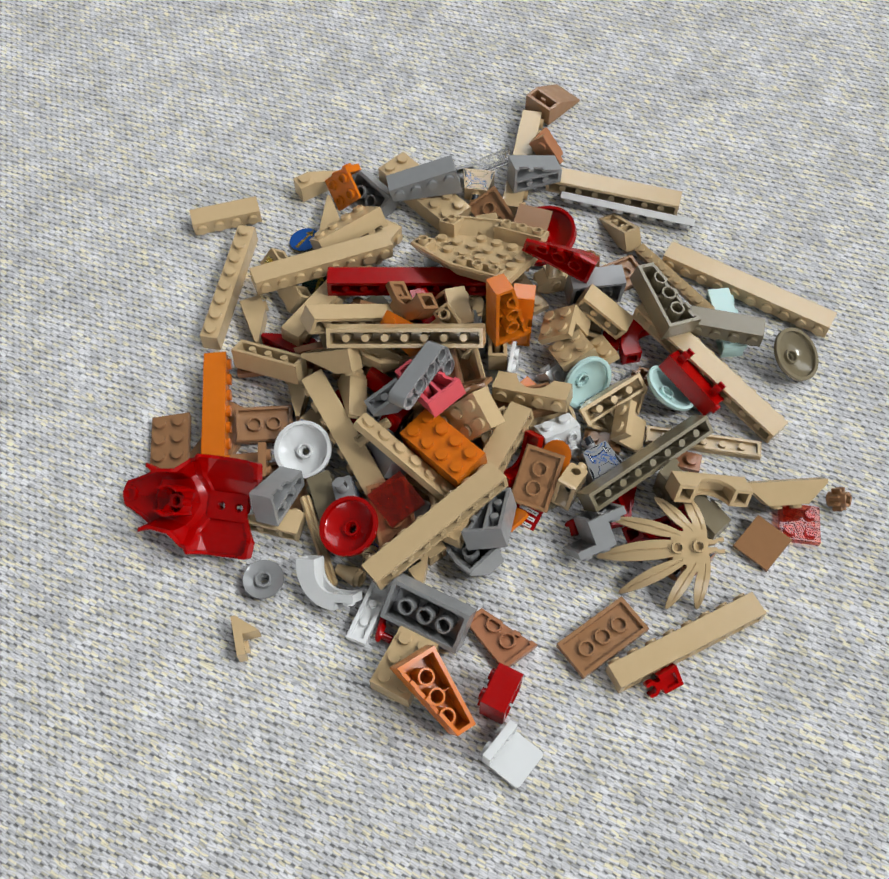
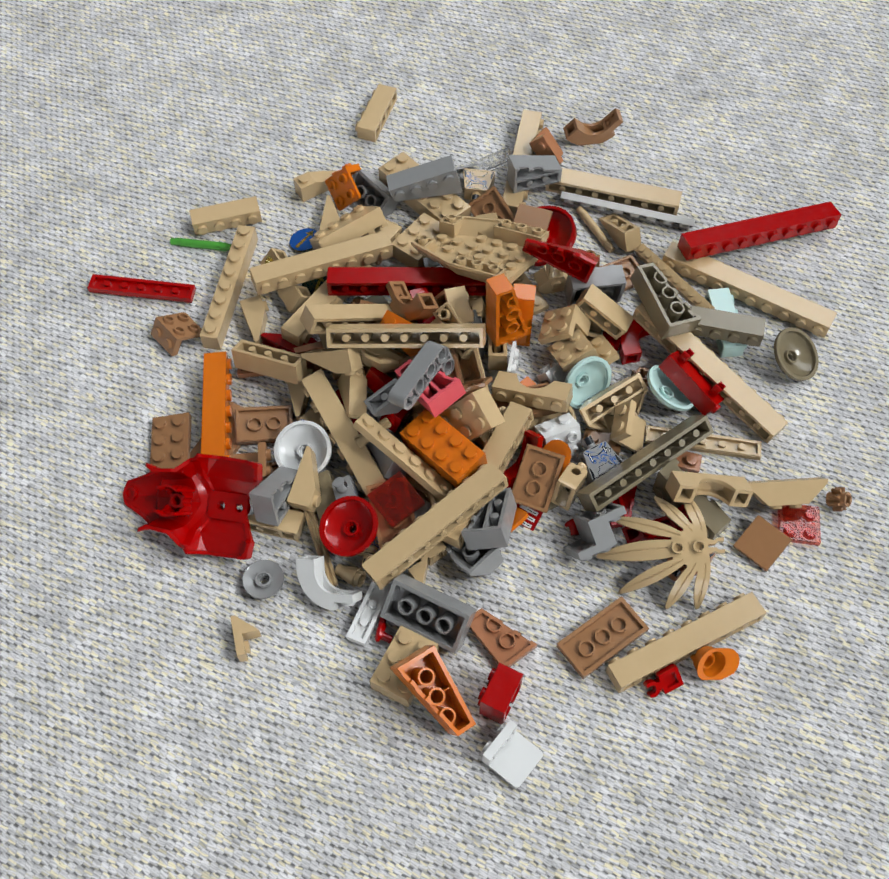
(142, 288): none -> red plate
(173, 329): none -> medium nougat bracket
(202, 244): none -> bright green piece
(305, 491): none -> tan slope
(376, 113): none -> tan brick
(402, 247): none -> tan brick
(551, 101): medium nougat slope -> none
(584, 215): none -> tan piece
(595, 133): none -> medium nougat arch
(715, 662): none -> orange piece
(758, 230): none -> red brick

